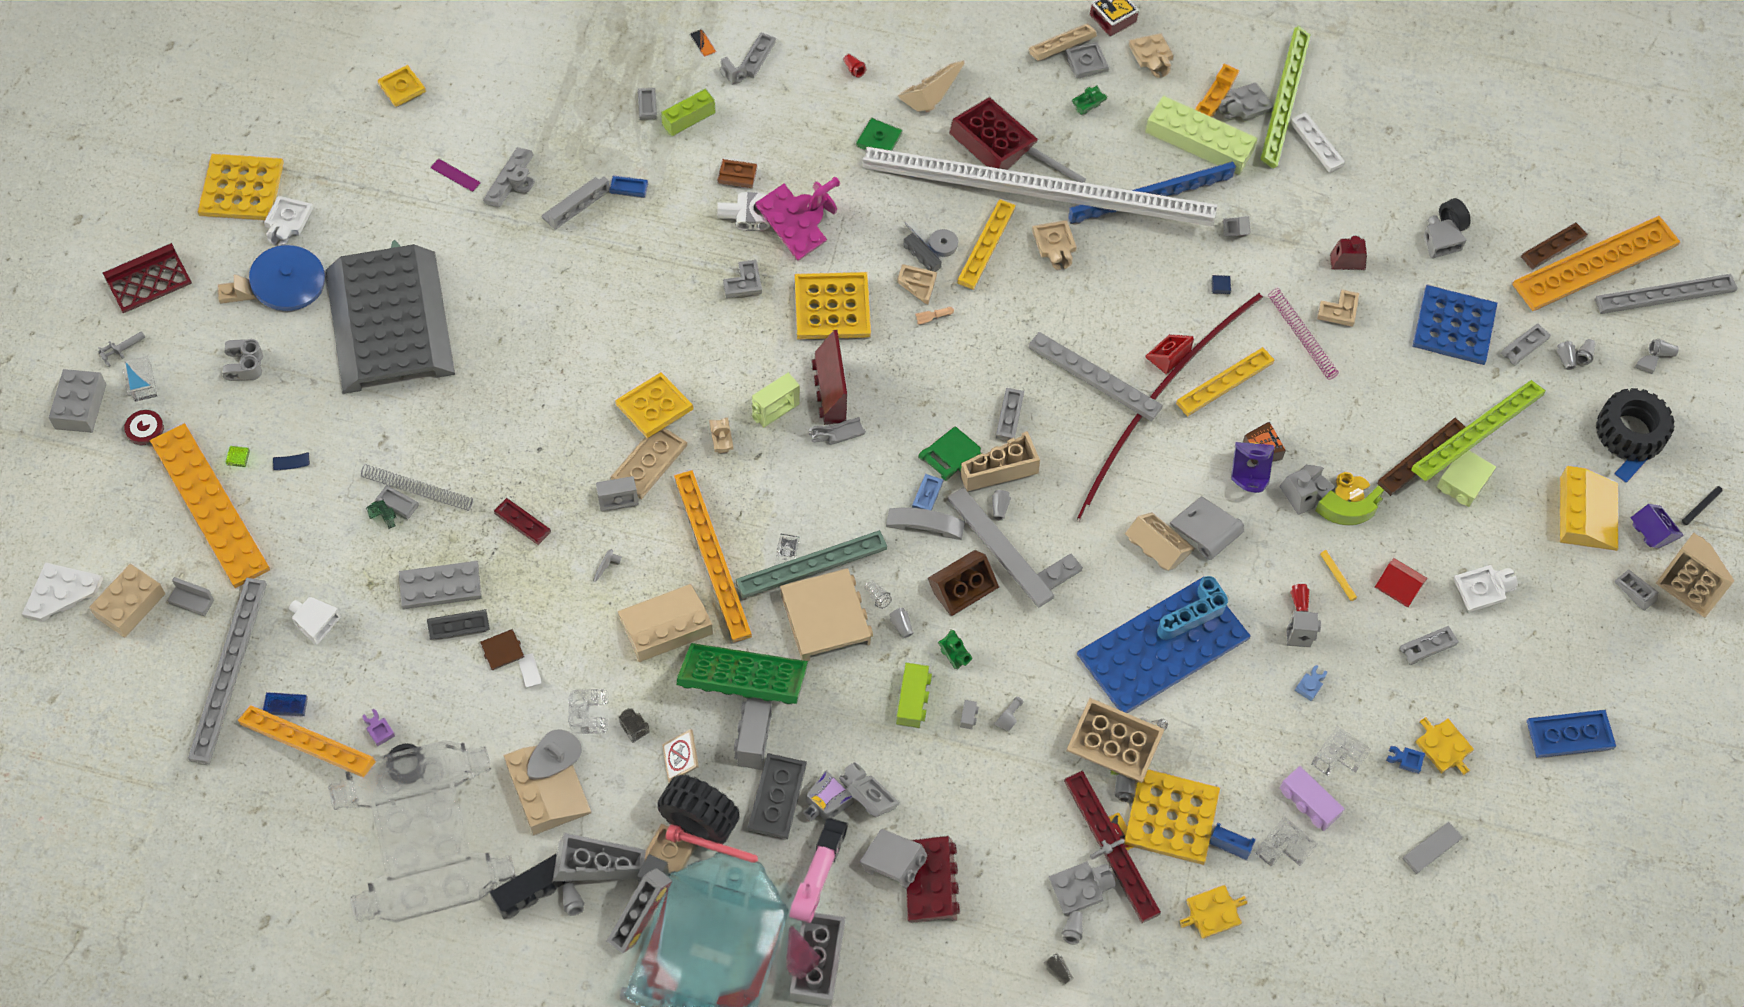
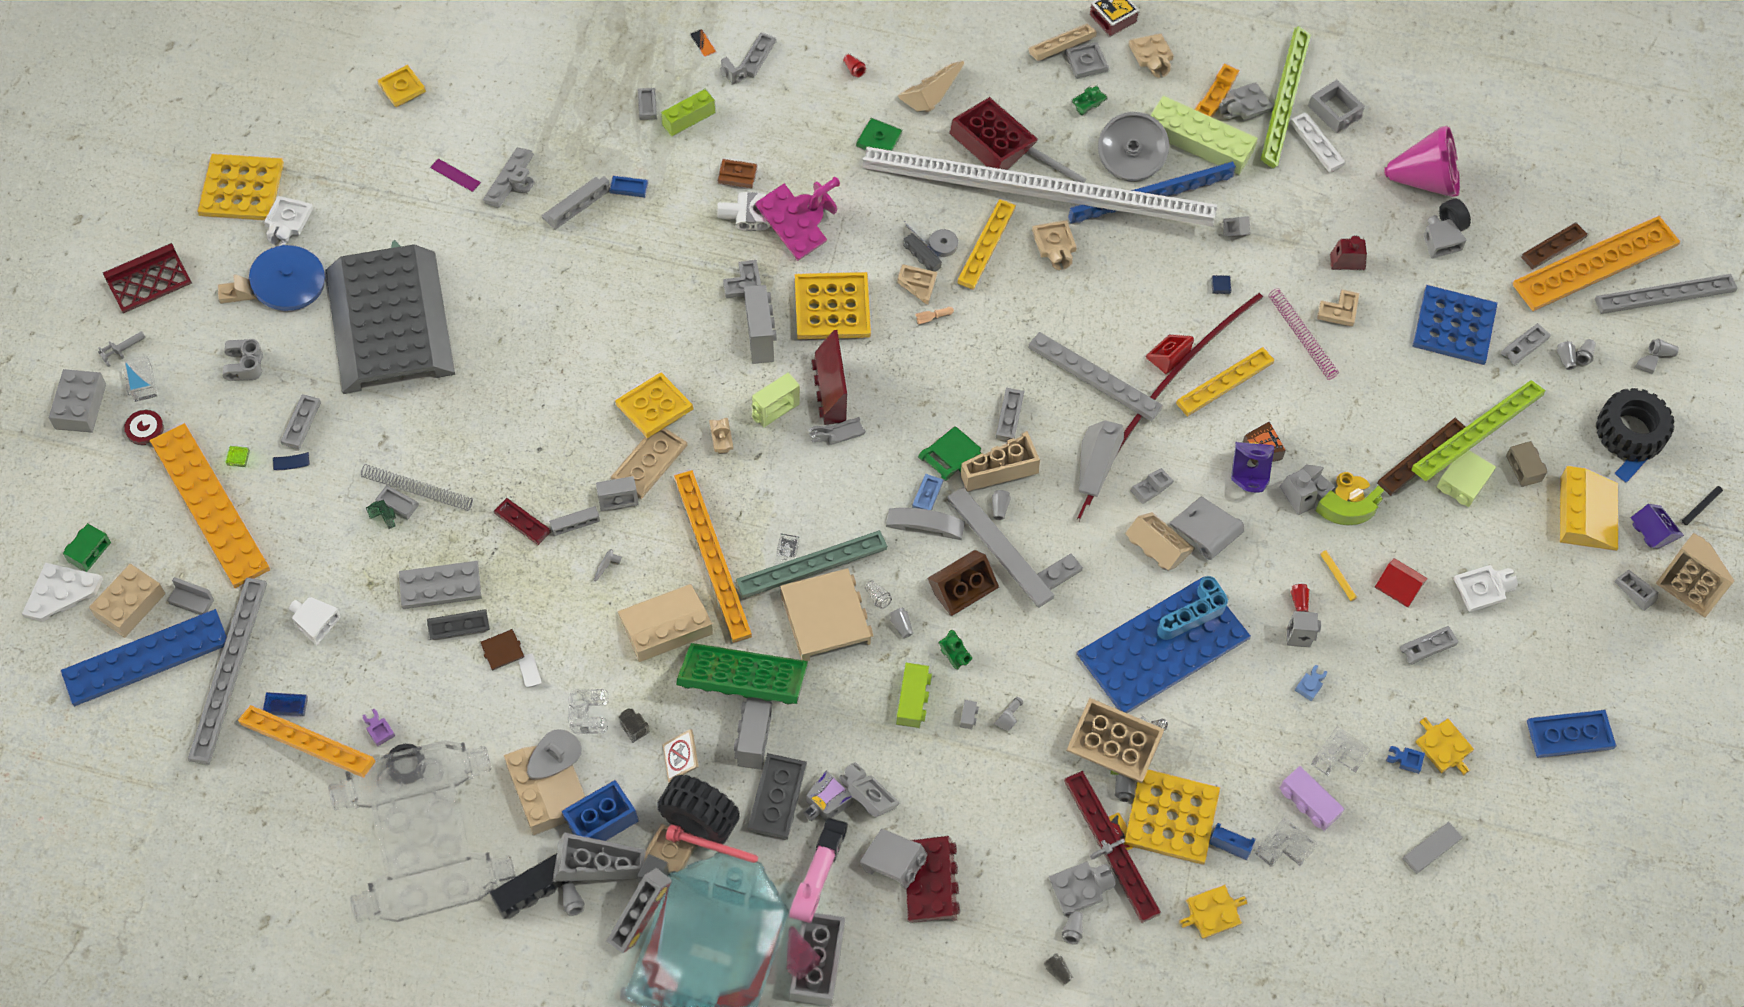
(86, 547): none -> green brick
(144, 657): none -> blue plate
(300, 421): none -> light grey plate
(574, 521): none -> light grey piece
(601, 813): none -> blue slope
(760, 323): none -> light grey wedge
(1098, 454): none -> light grey wedge
(1133, 146): none -> light grey dish
(1152, 485): none -> light grey slope
(1336, 123): none -> light grey window
(1429, 164): none -> dark pink cone
(1526, 463): none -> dark tan brick

